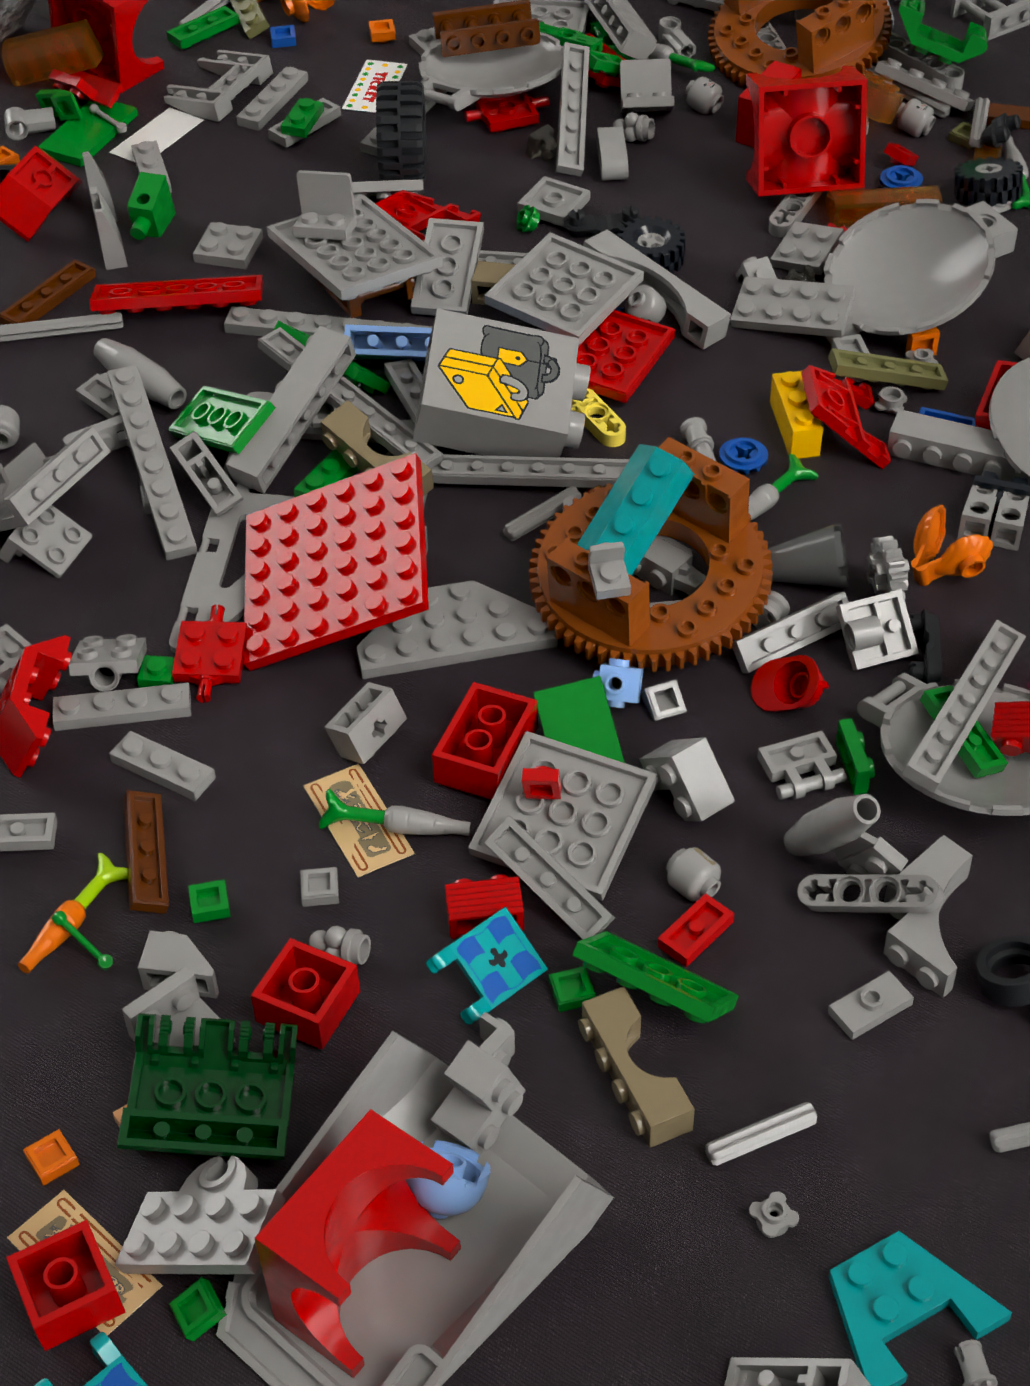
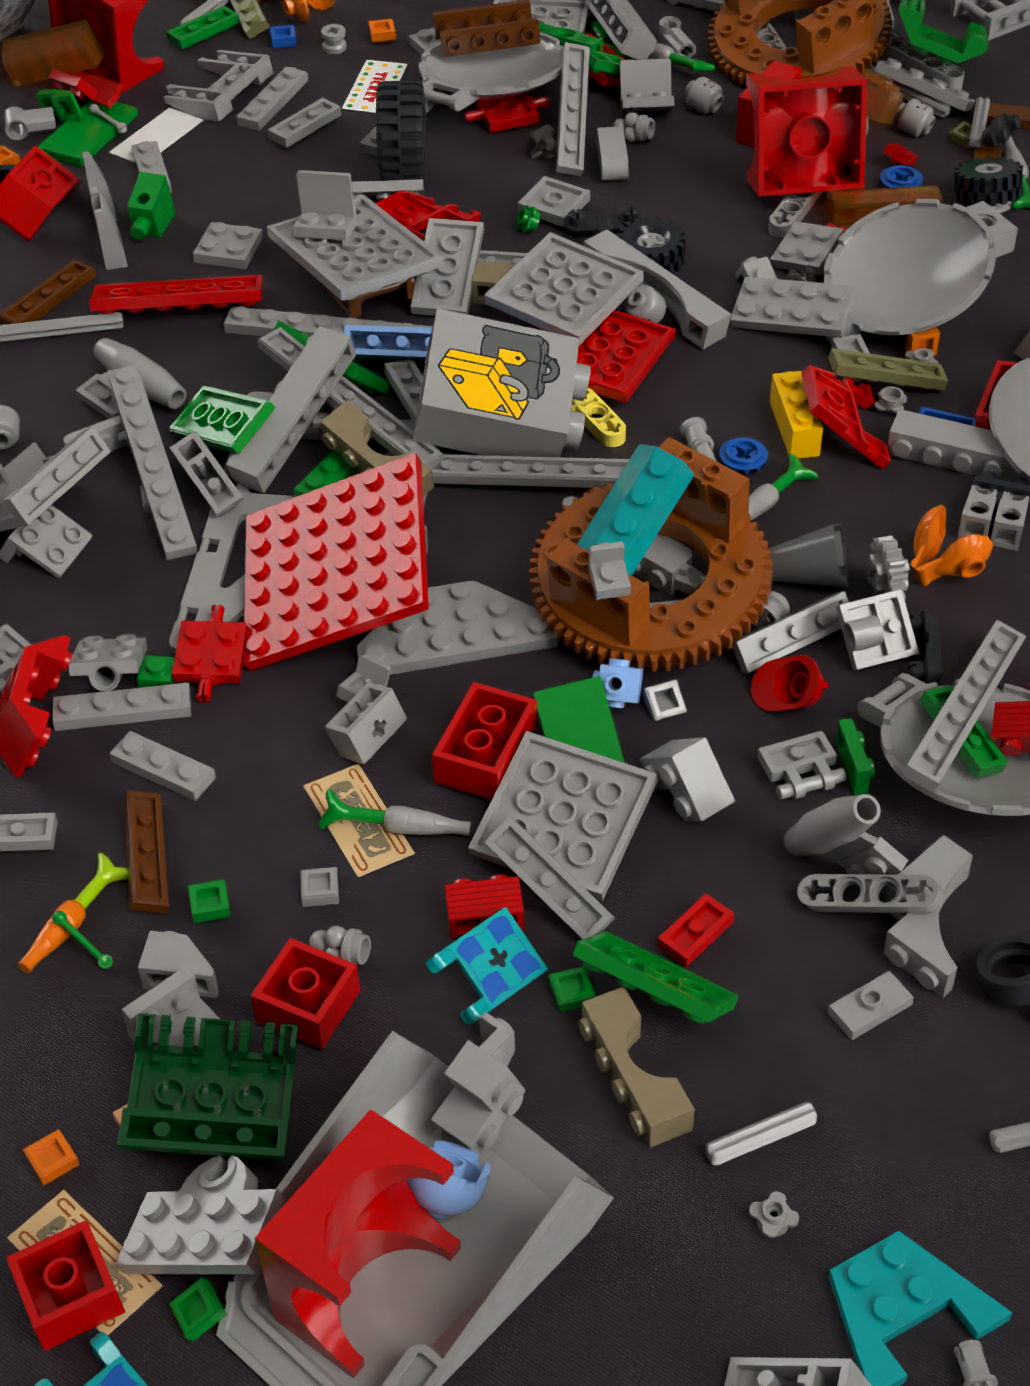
(302, 117): green plate -> none
(333, 39): none -> light grey wheel
(367, 671): none -> light grey bracket
(538, 515): light grey axle -> none
(541, 783): red plate -> none
(693, 873): light grey head -> none

